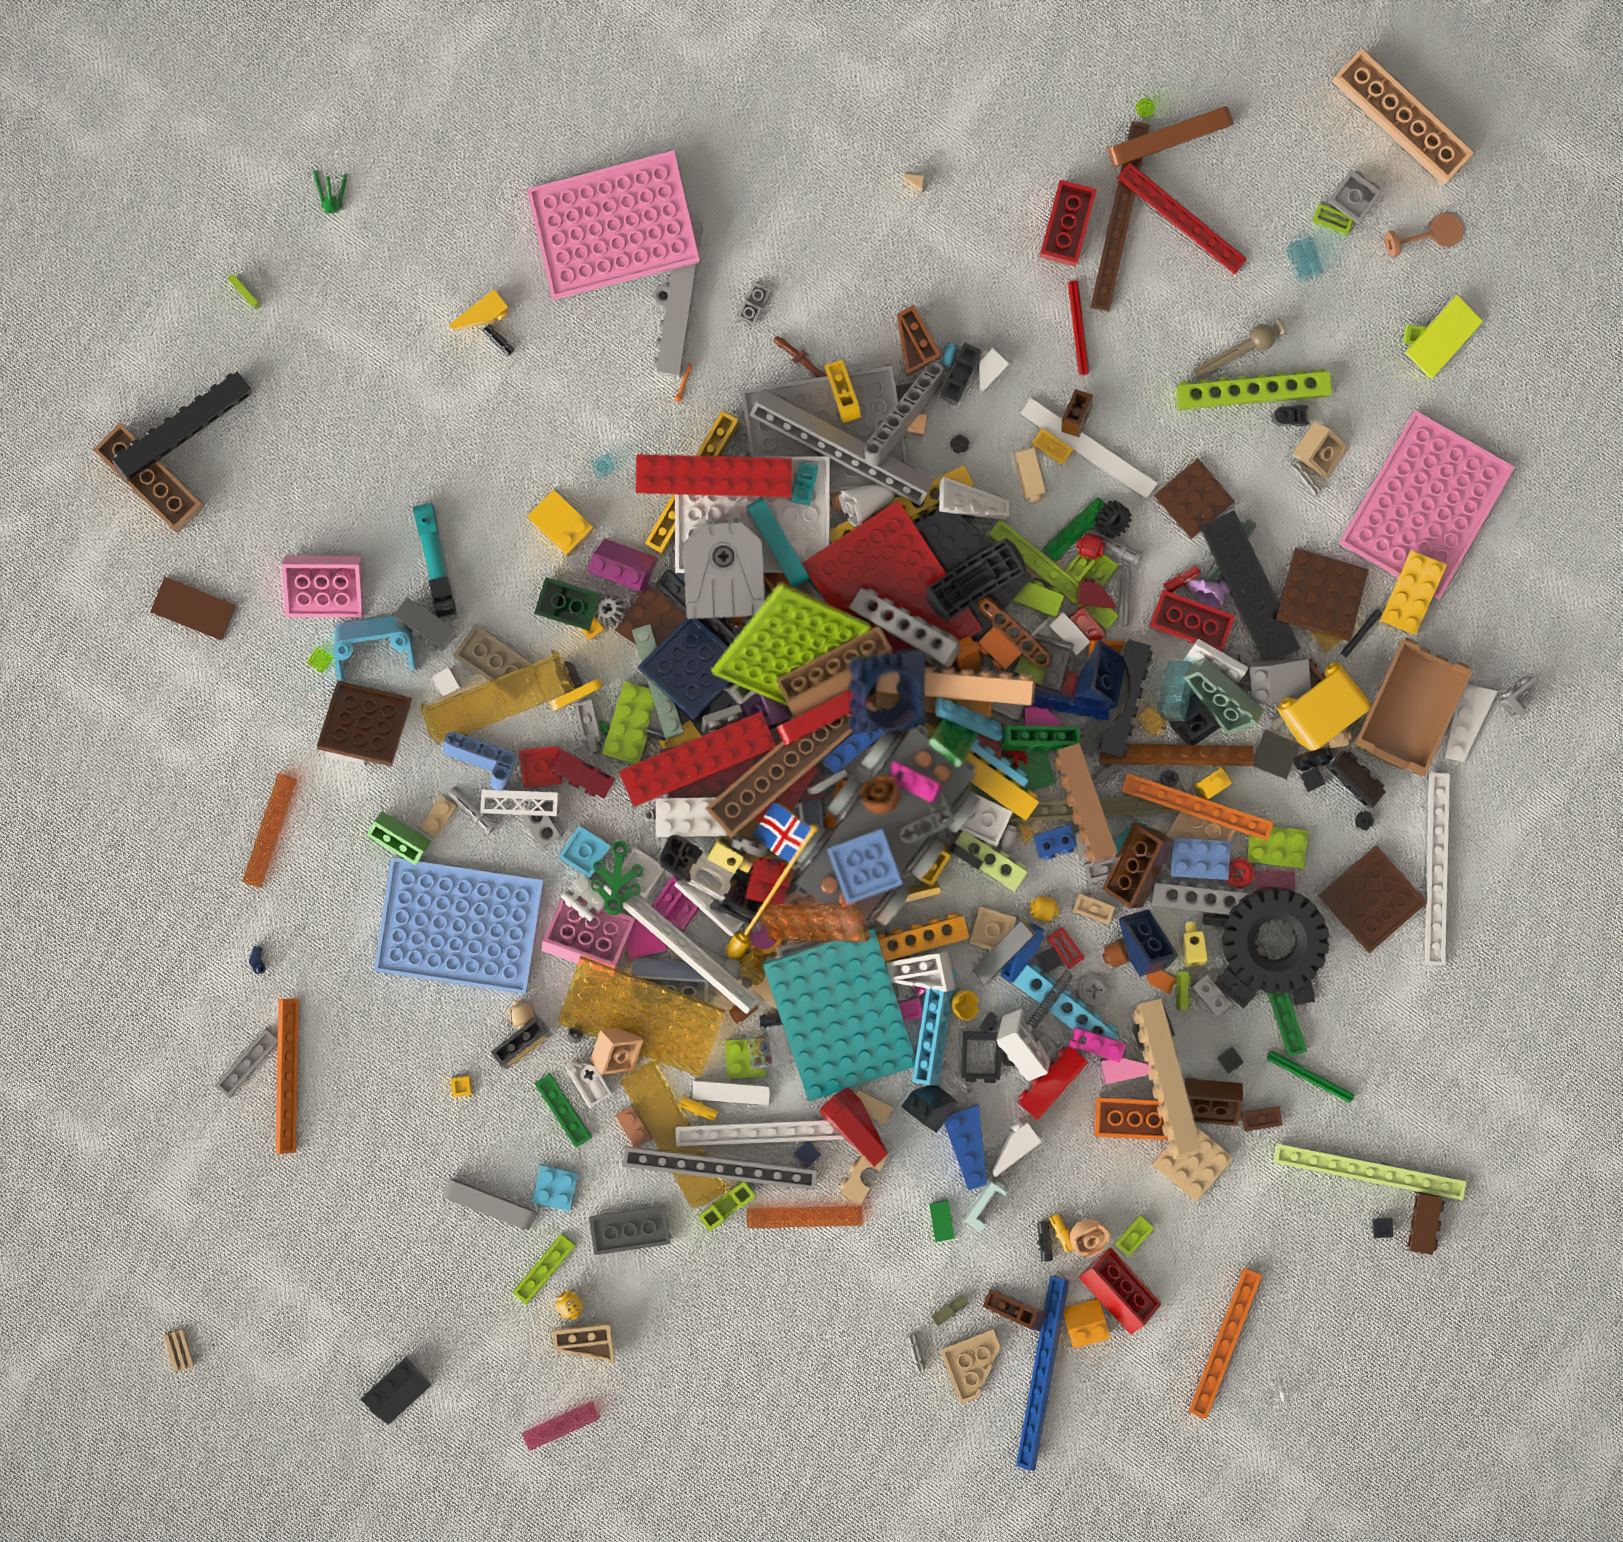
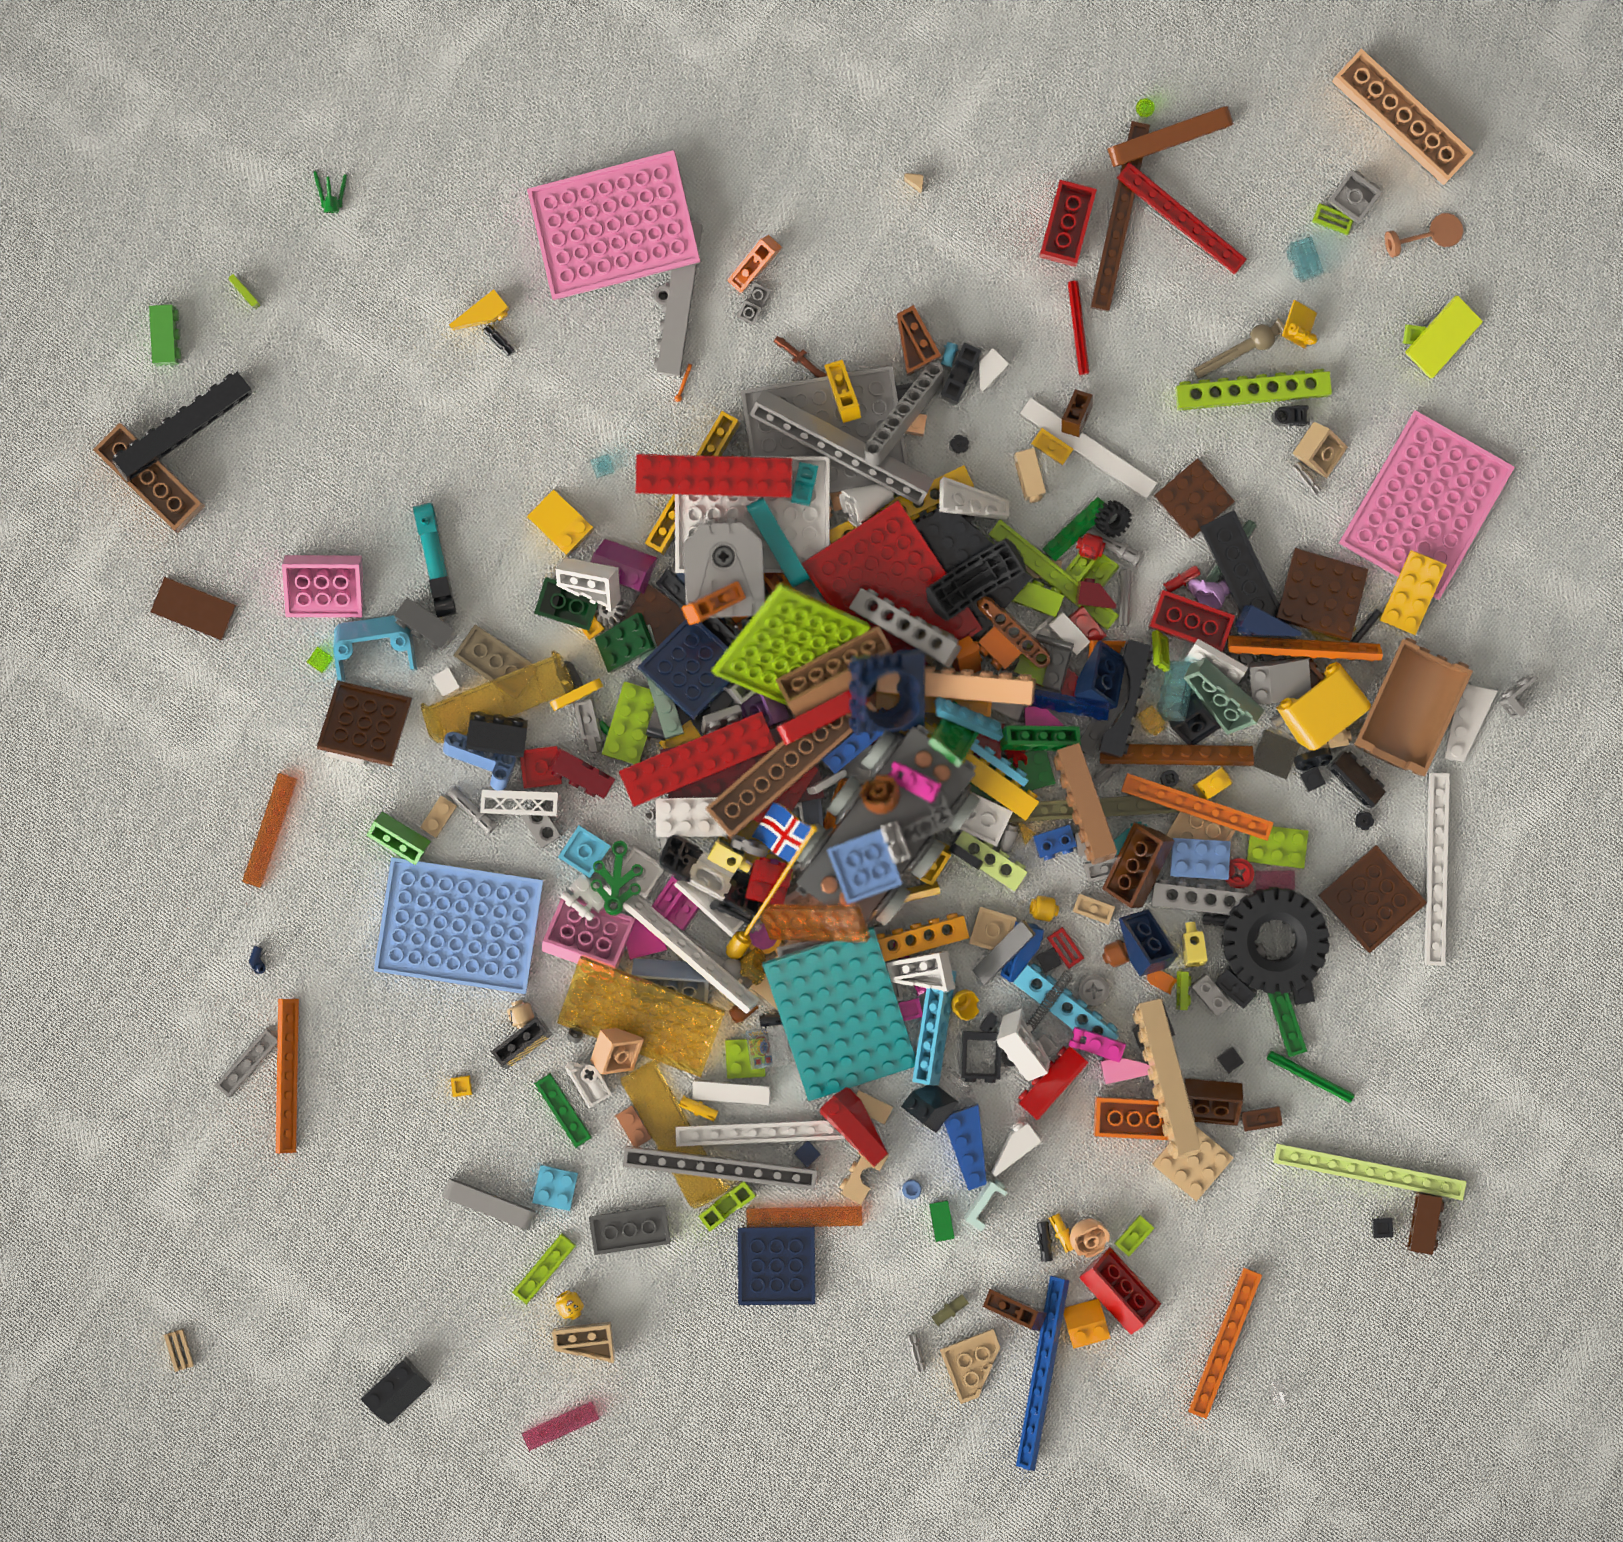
(164, 334): none -> bright green brick
(496, 734): none -> black slope
(591, 580): none -> white wedge
(624, 642): none -> dark green plate
(713, 603): none -> orange slope
(754, 263): none -> orange slope
(776, 1265): none -> dark blue plate
(897, 845): none -> light grey hinge
(911, 1189): none -> medium blue tile
(1160, 647): none -> lime tile
(1257, 622): none -> dark blue slope
(1299, 325): none -> yellow hinge
(1305, 648): none -> orange plate

